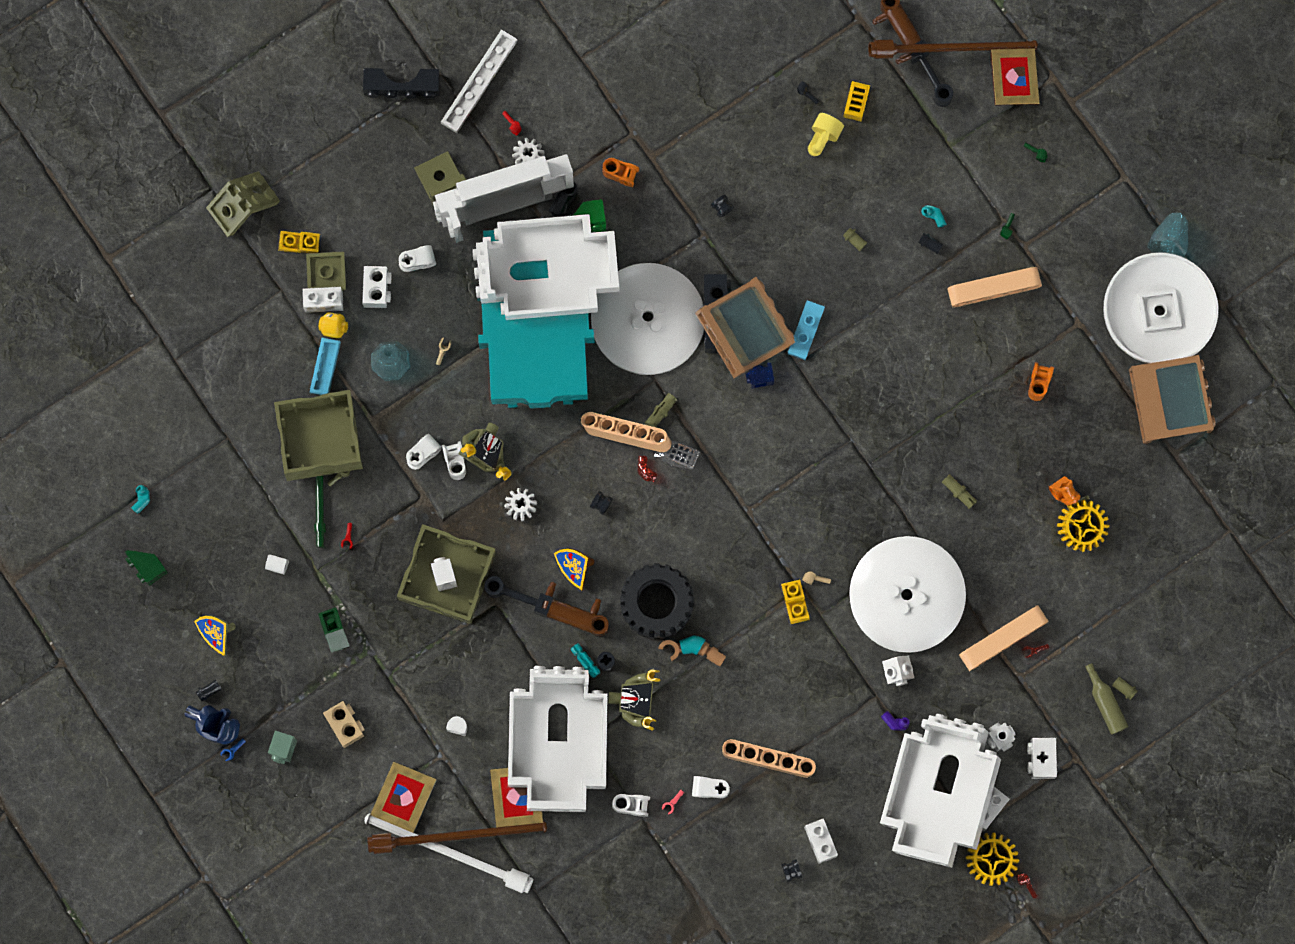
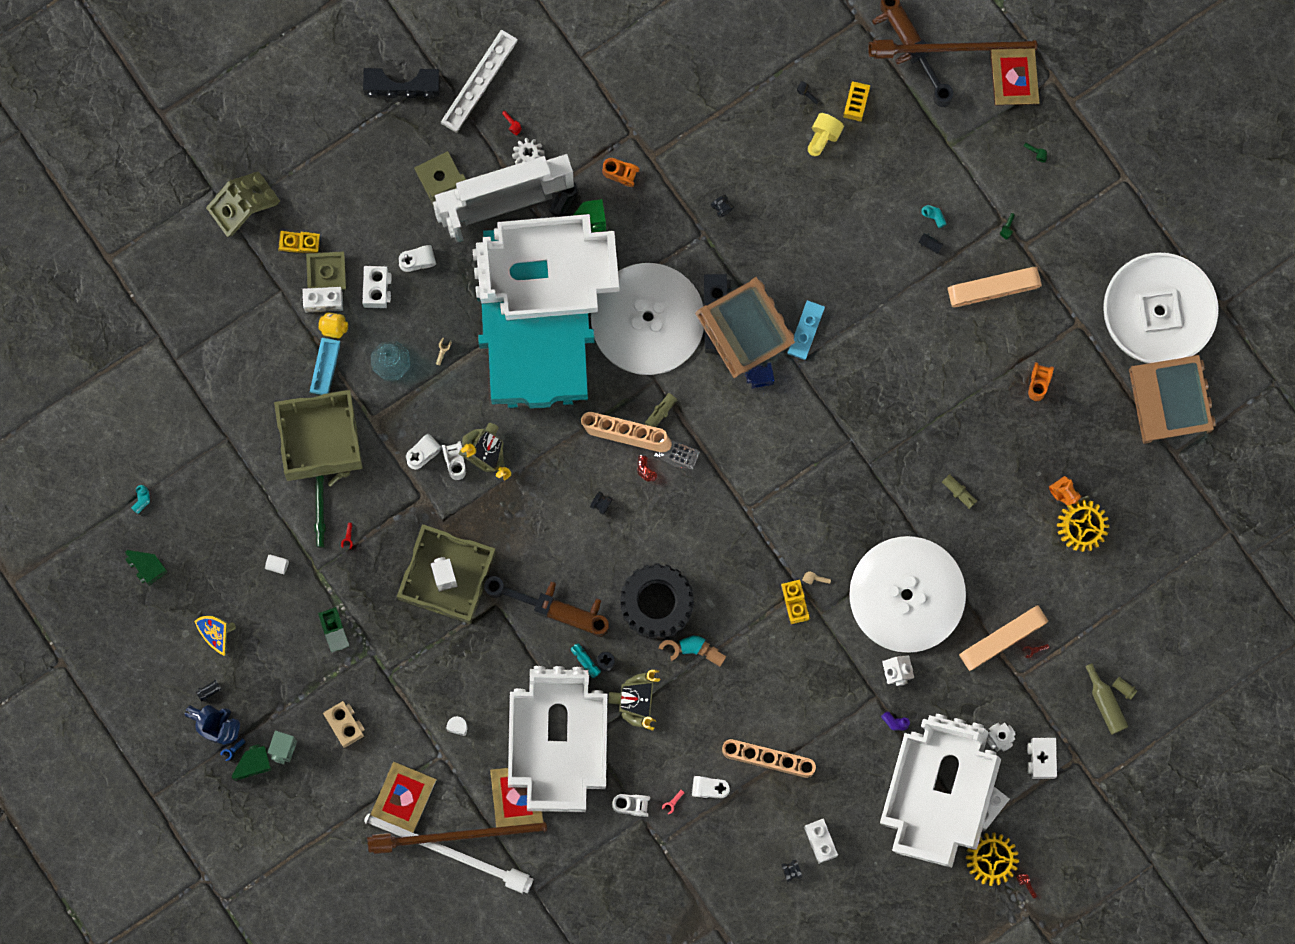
(252, 763): none -> dark green slope
(517, 498): white gear -> none
(574, 565): shield -> none
(854, 239): olive pin -> none
(1170, 236): clear light blue cone -> none

